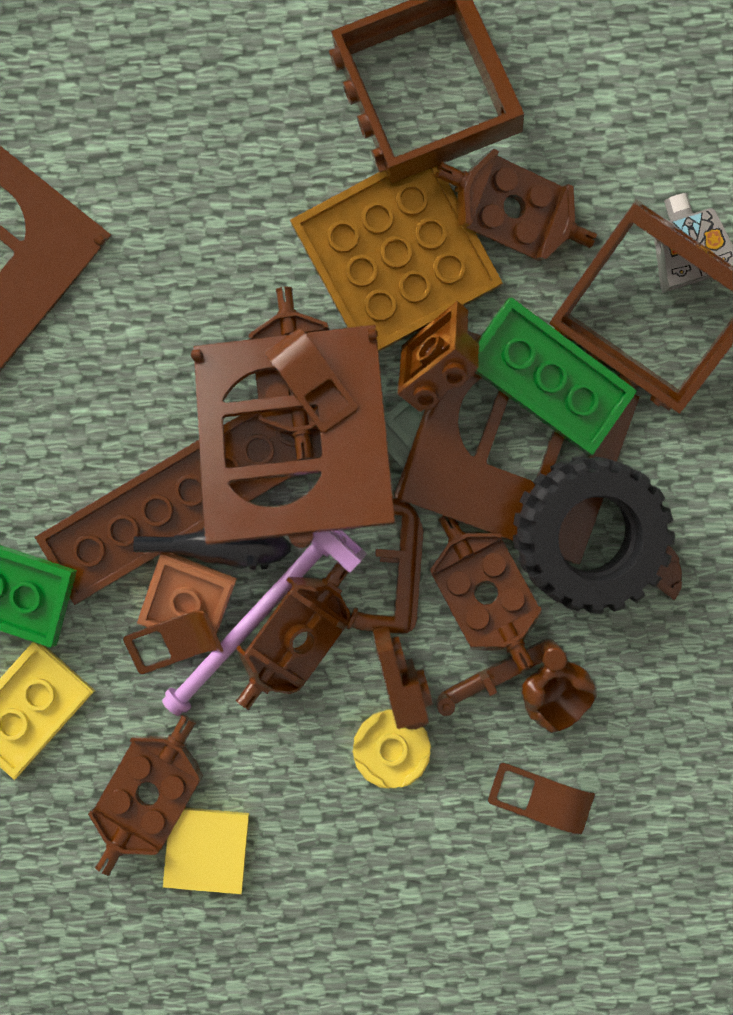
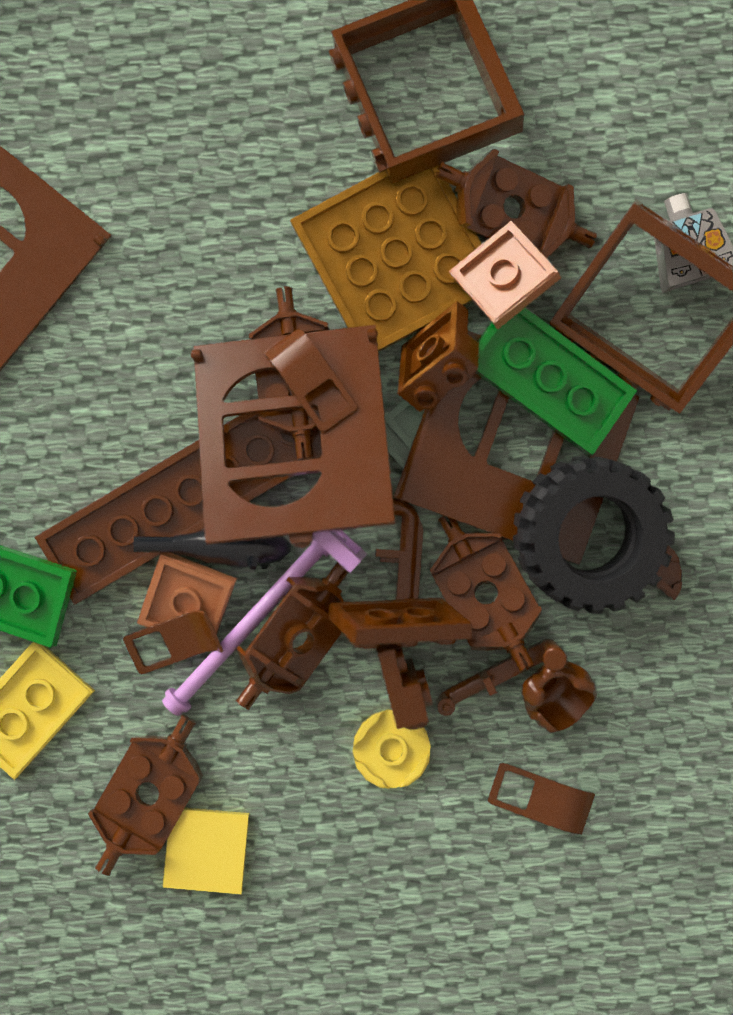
(399, 622): none -> reddish brown plate
(505, 274): none -> tile

